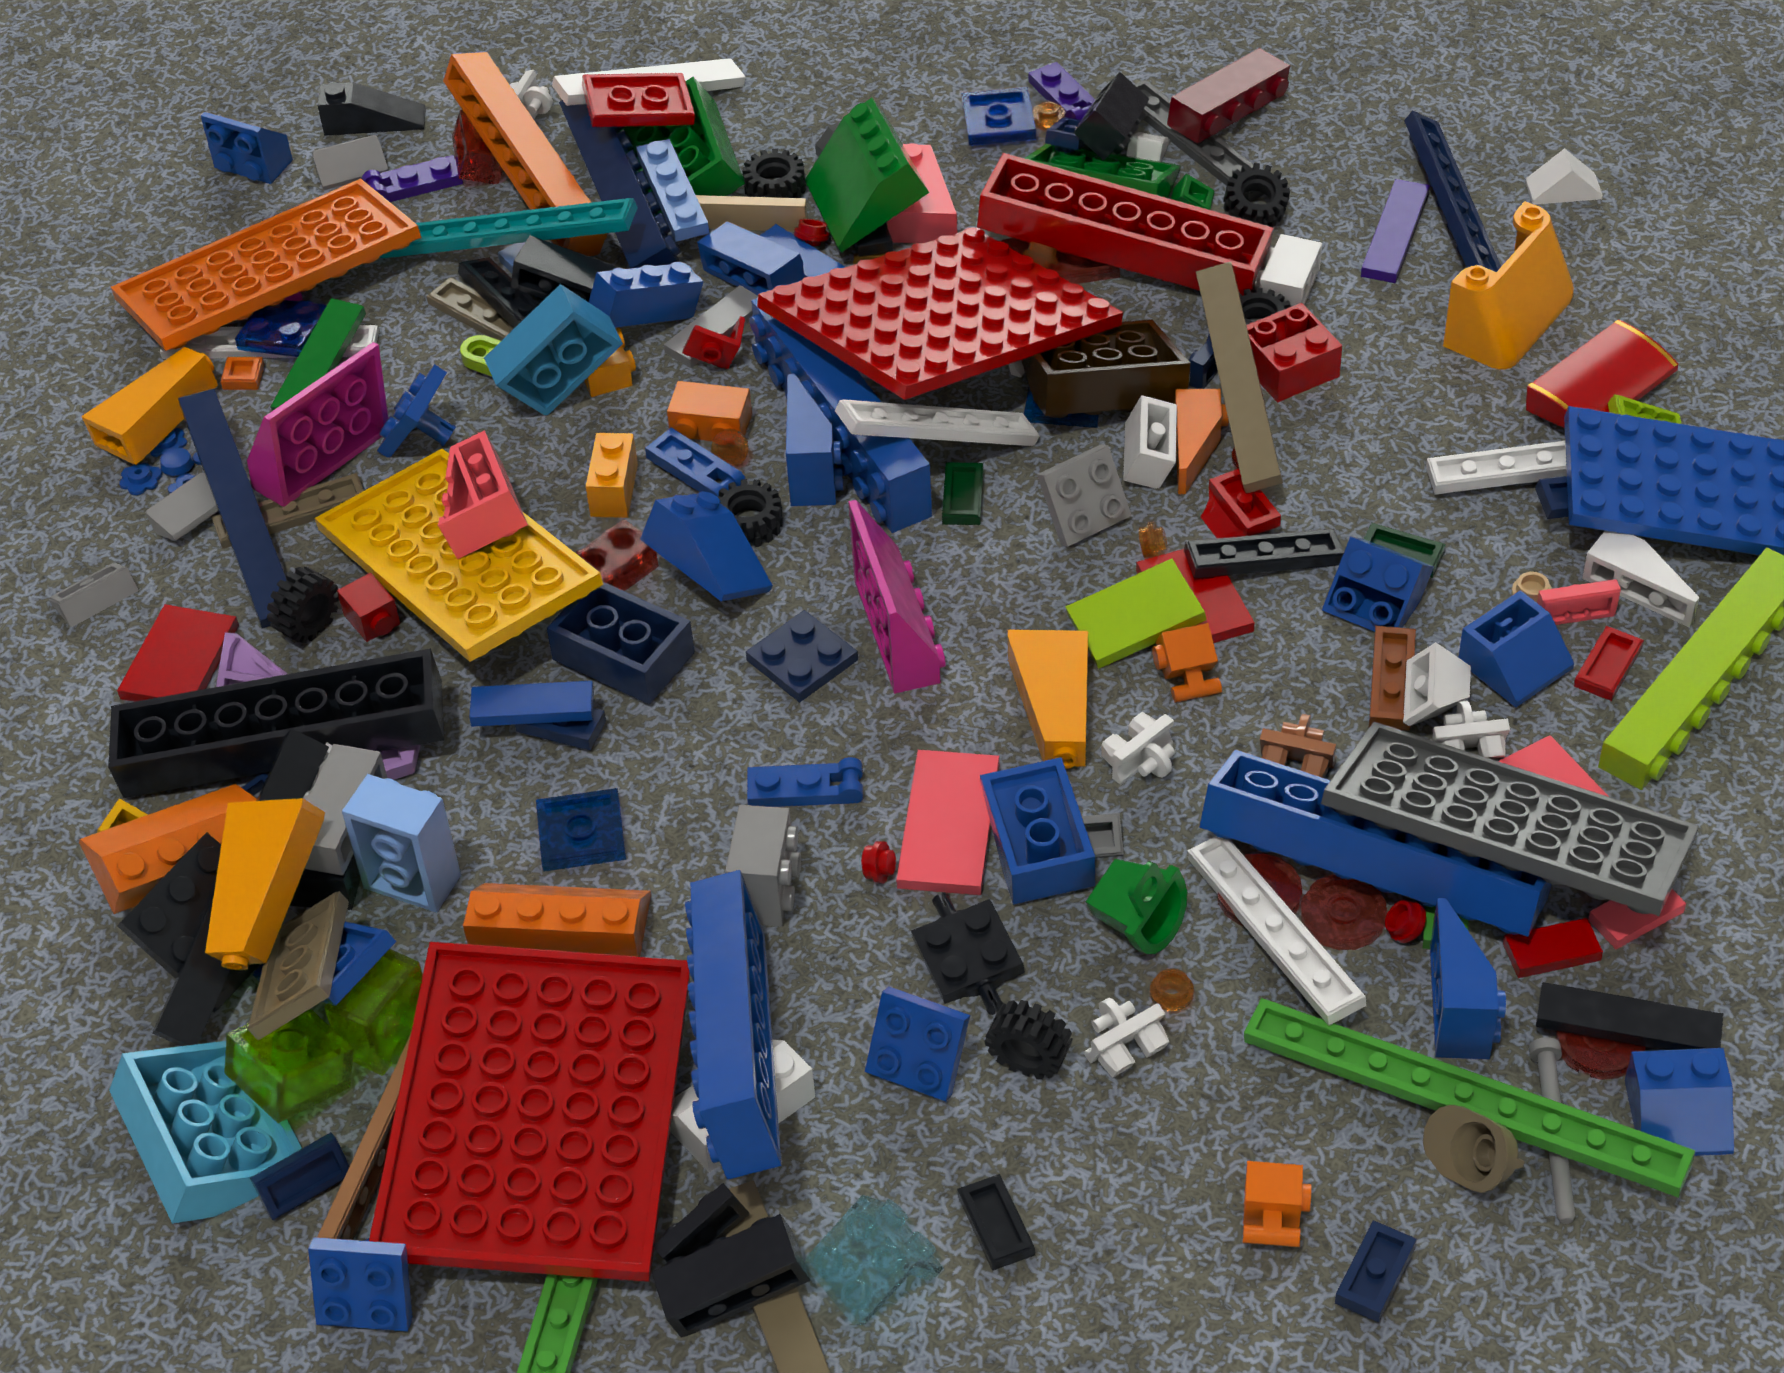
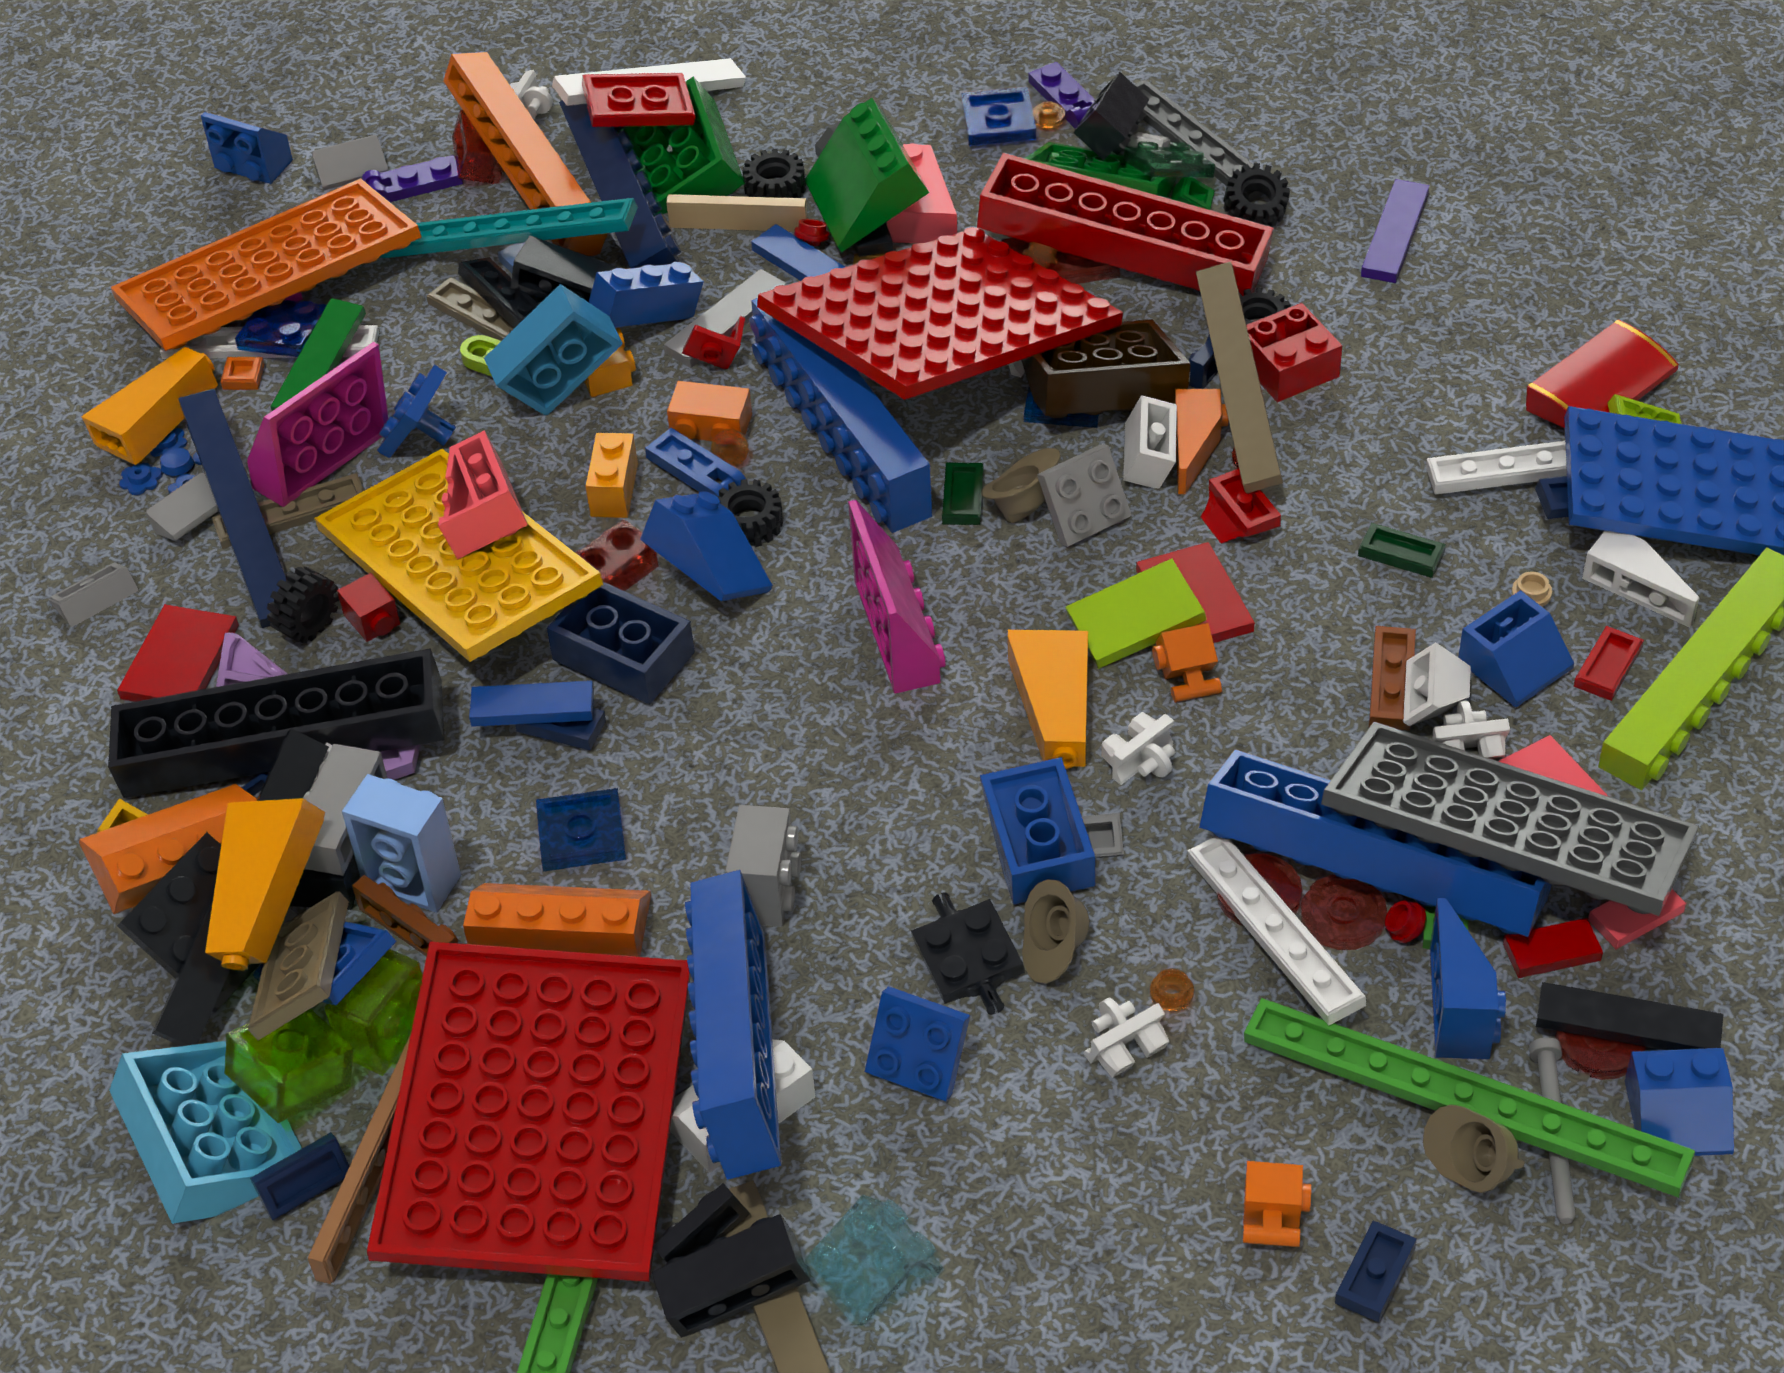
(360, 1284): blue plate -> none
(361, 109): black slope -> none
(401, 919): none -> dark orange plate
(672, 190): medium blue plate -> none
(749, 259): blue brick -> none
(802, 656): dark blue plate -> none
(805, 784): blue plate -> none
(810, 450): blue slope -> none
(878, 862): red plate -> none
(936, 423): white tile -> none
(946, 824): coral tile -> none
(996, 1222): black tile -> none
(1019, 489): none -> dark tan piece
(1028, 1039): black tyre -> none
(1052, 931): none -> dark tan piece
(1062, 135): dark blue plate -> none
(1141, 903): green container -> none
(1152, 540): clear orange plate -> none
(1169, 161): none -> clear green plate
(1228, 95): dark red brick -> none
(1263, 553): black tile -> none
(1290, 268): white brick -> none
(1299, 744): nougat hips -> none
(1376, 585): blue slope -> none
(1451, 192): dark blue plate -> none
(1506, 311): light orange windscreen -> none
(1563, 180): white slope -> none
(1581, 601): coral plate -> none

